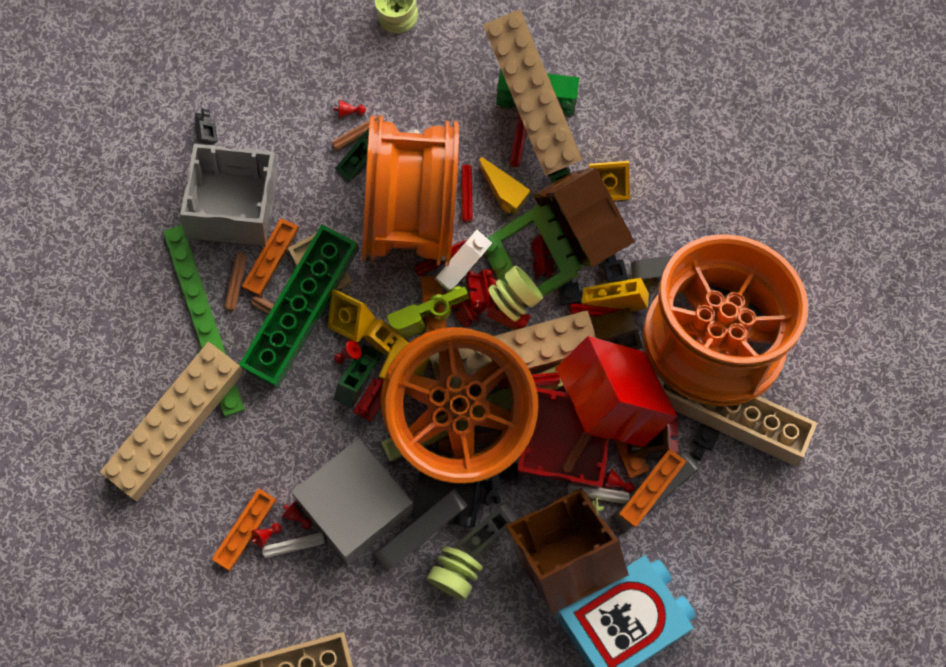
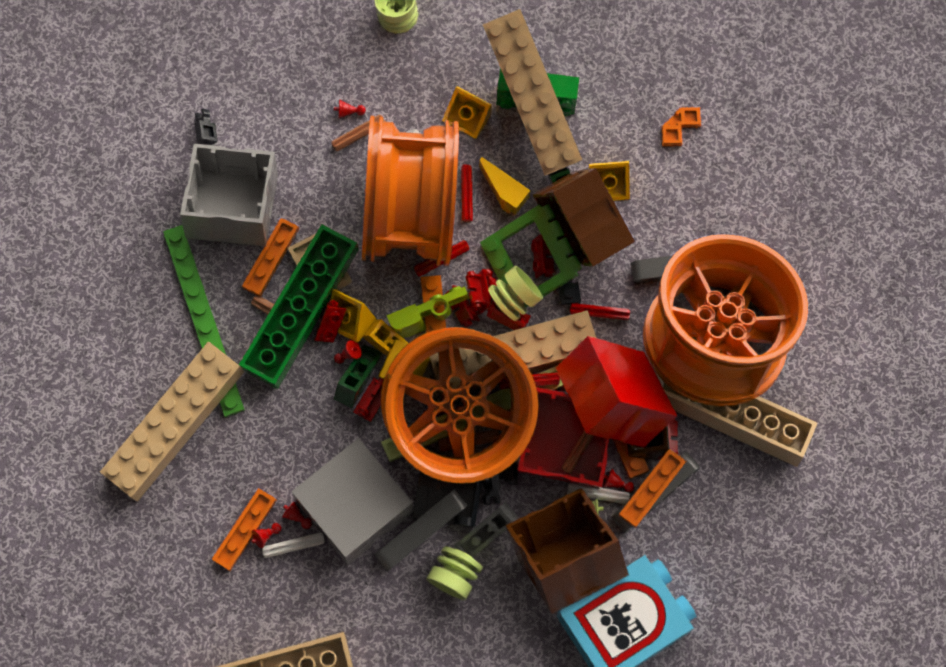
(235, 281): nougat axle -> none
(330, 322): none -> red hinge
(355, 159): dark green slope -> none
(463, 260): white slope -> none
(469, 111): none -> yellow slope
(518, 144): red axle -> none
(615, 270): black plate -> none
(618, 295): yellow slope -> none
(618, 328): dark brown slope -> none
(683, 118): none -> orange tile
(705, 439): black plate -> none

